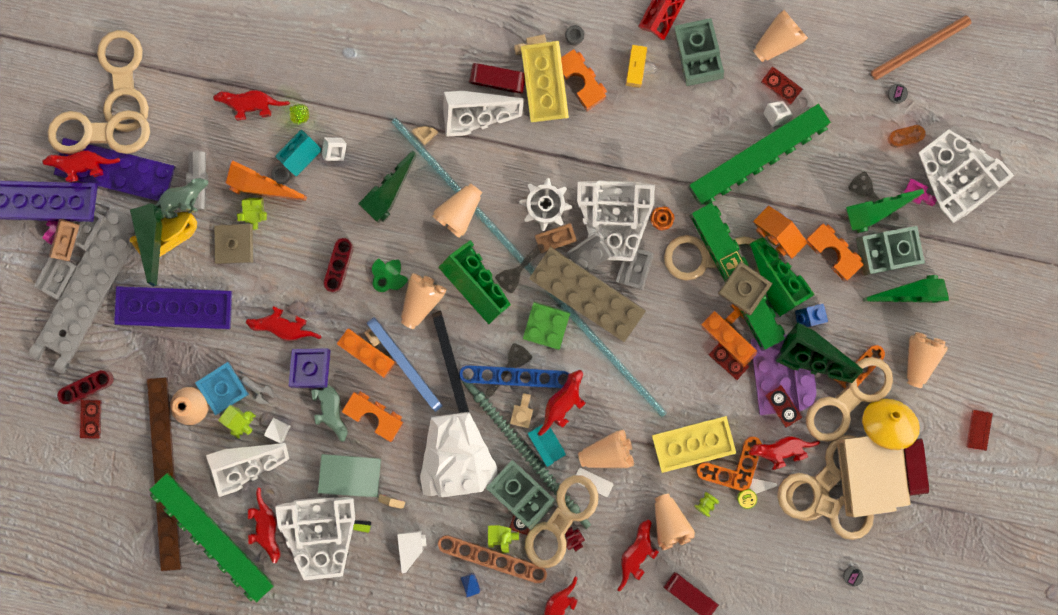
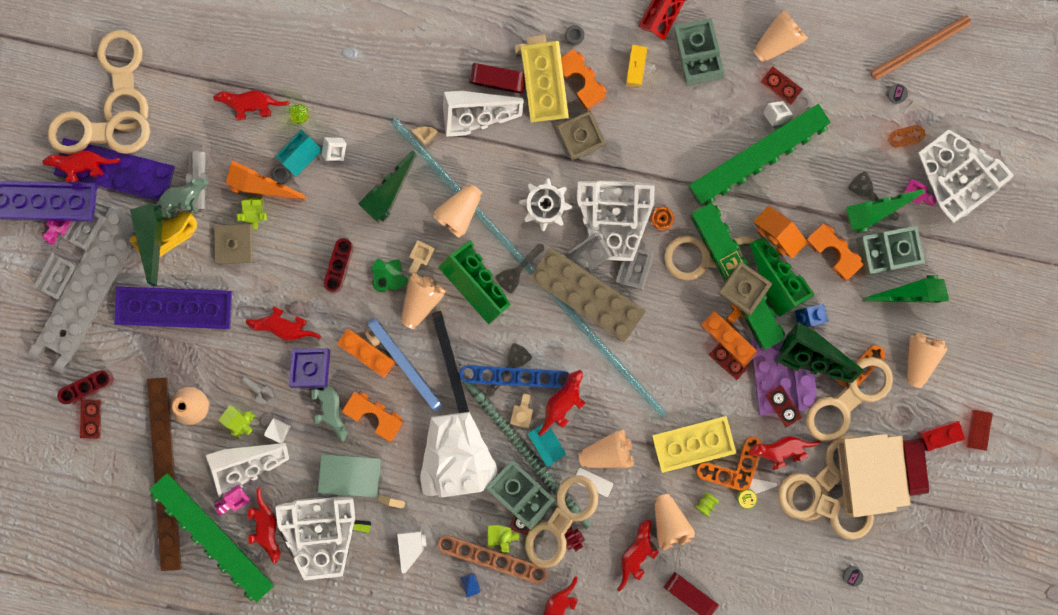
(64, 240): medium nougat plate -> none
(222, 388): dark azure plate -> none
(233, 499): none -> dark pink plate
(421, 255): none -> tan plate
(546, 325): bright green plate -> none
(556, 237): medium nougat plate -> none
(581, 135): none -> dark tan plate
(887, 430): yellow dish -> none
(941, 435): none -> red brick

